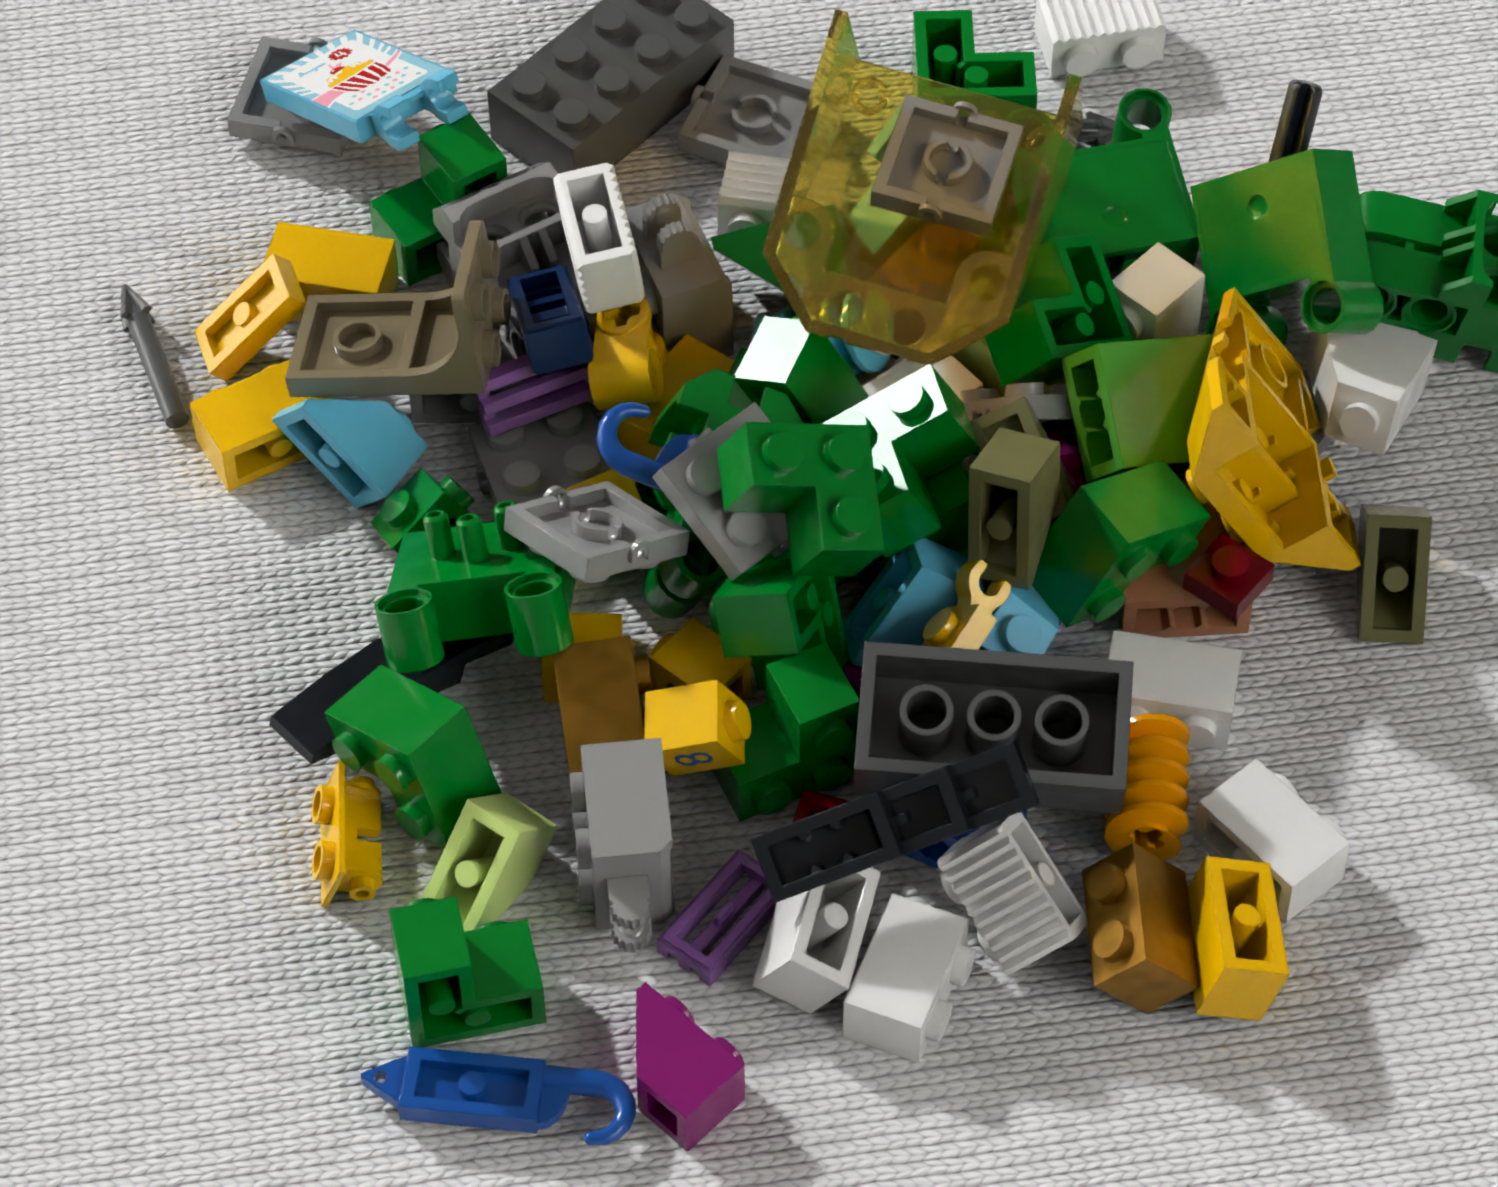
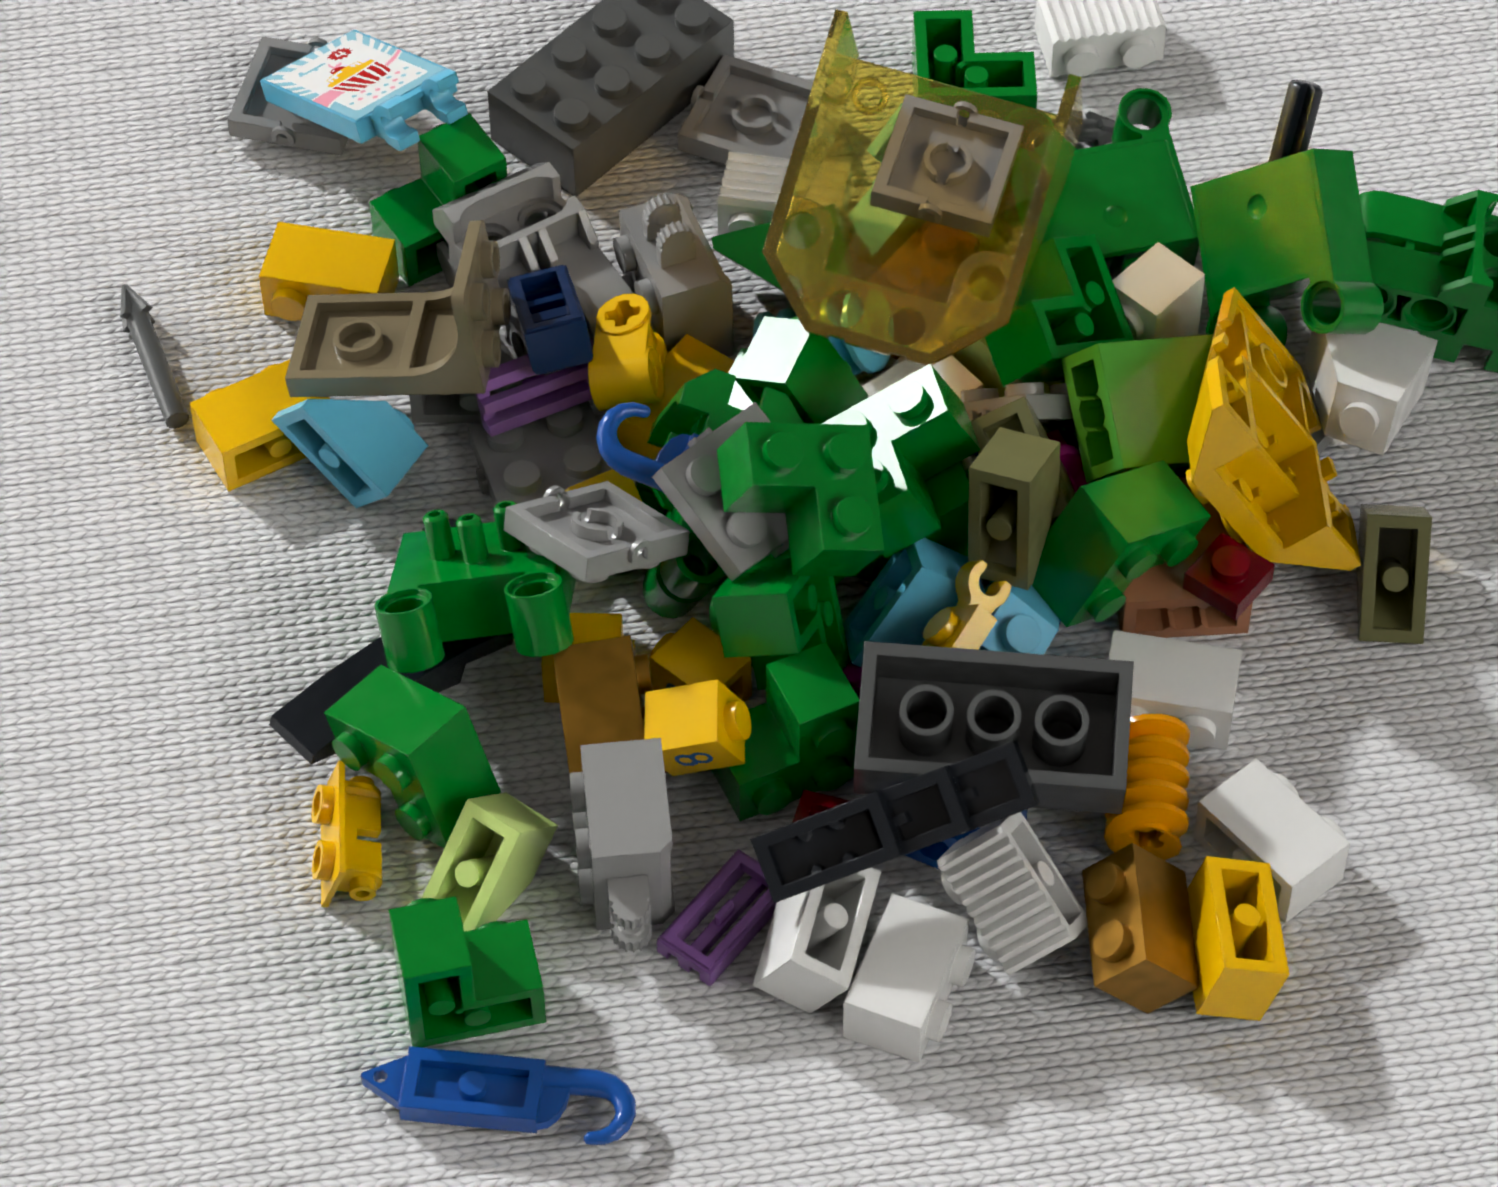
(250, 317): yellow plate -> none
(421, 494): green bracket -> none
(599, 237): white brick -> none
(682, 1072): magenta slope -> none

